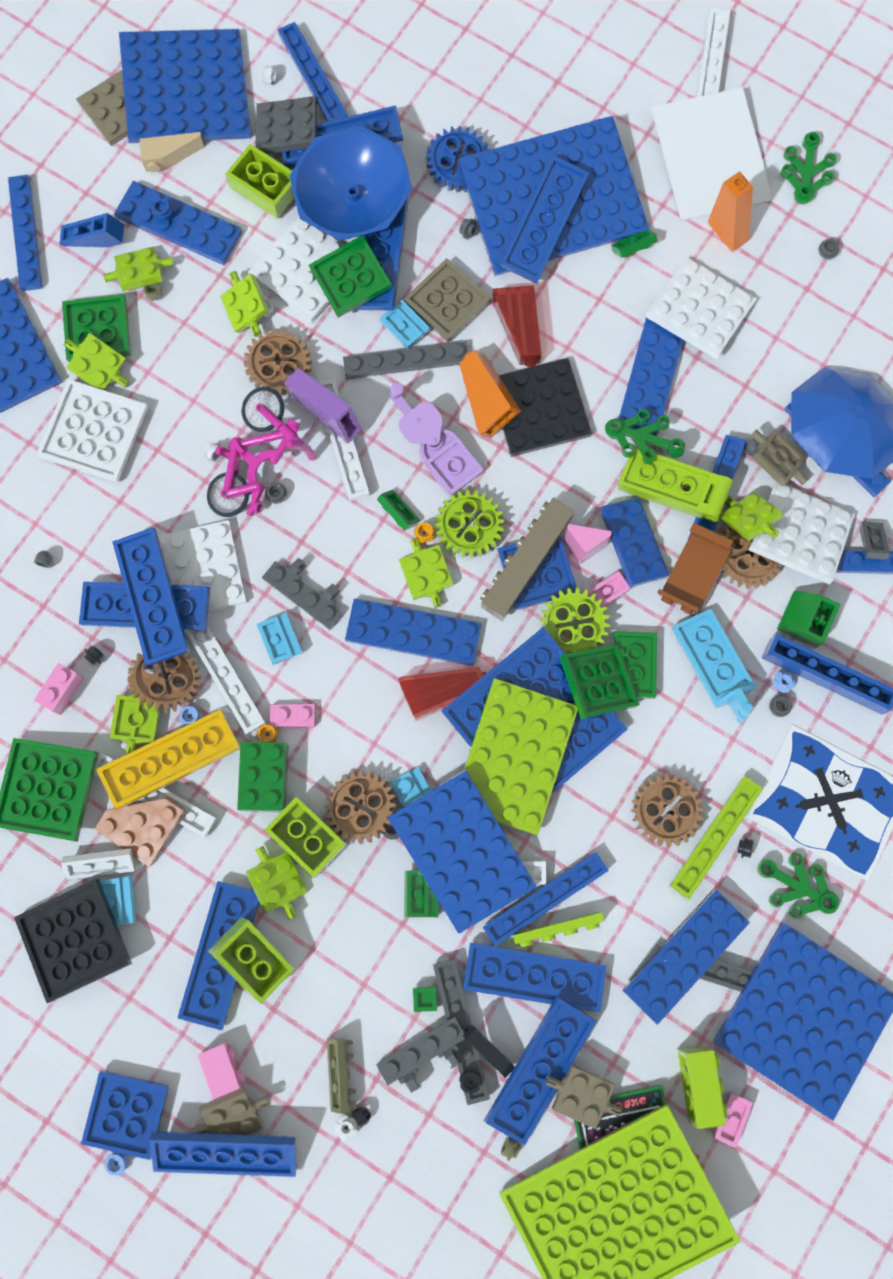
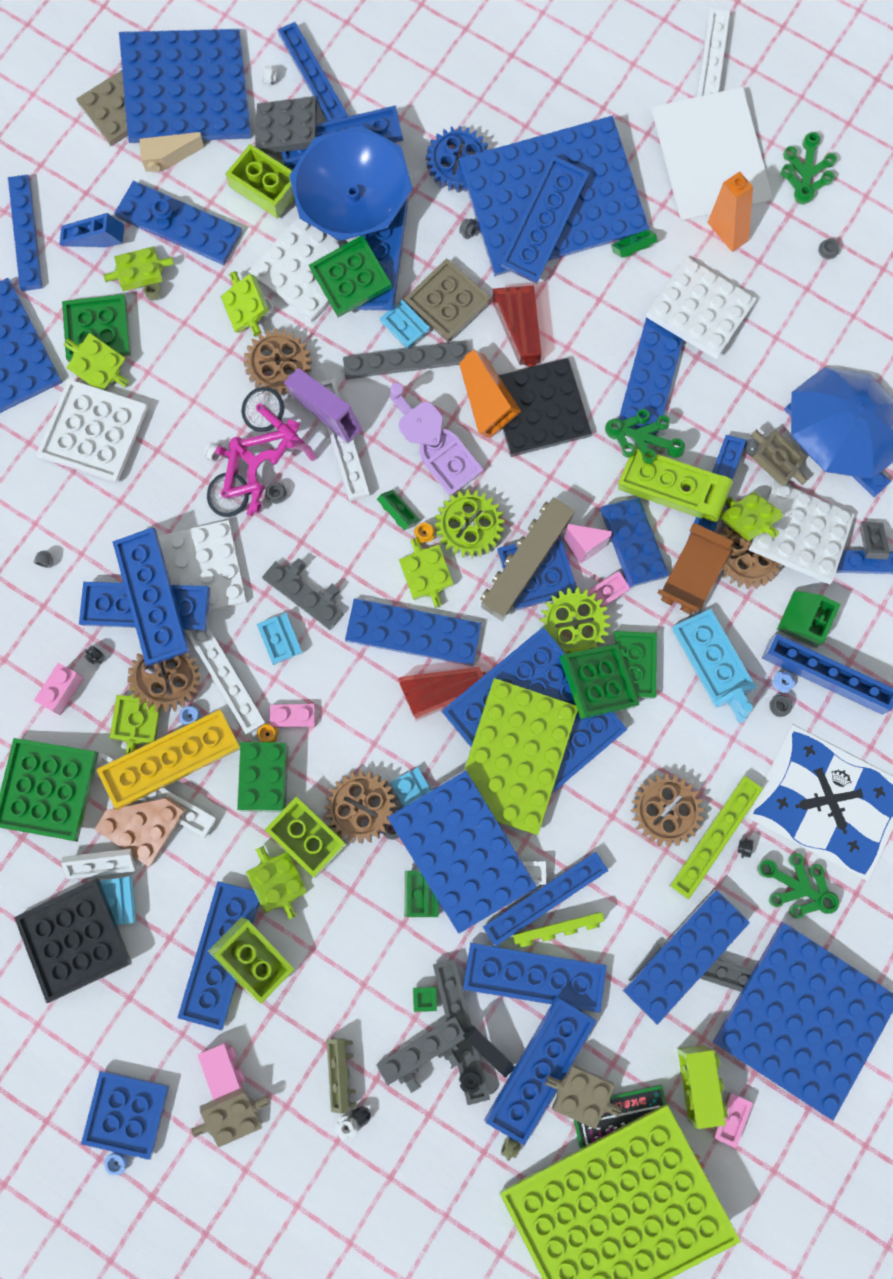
(223, 1154): blue plate -> none

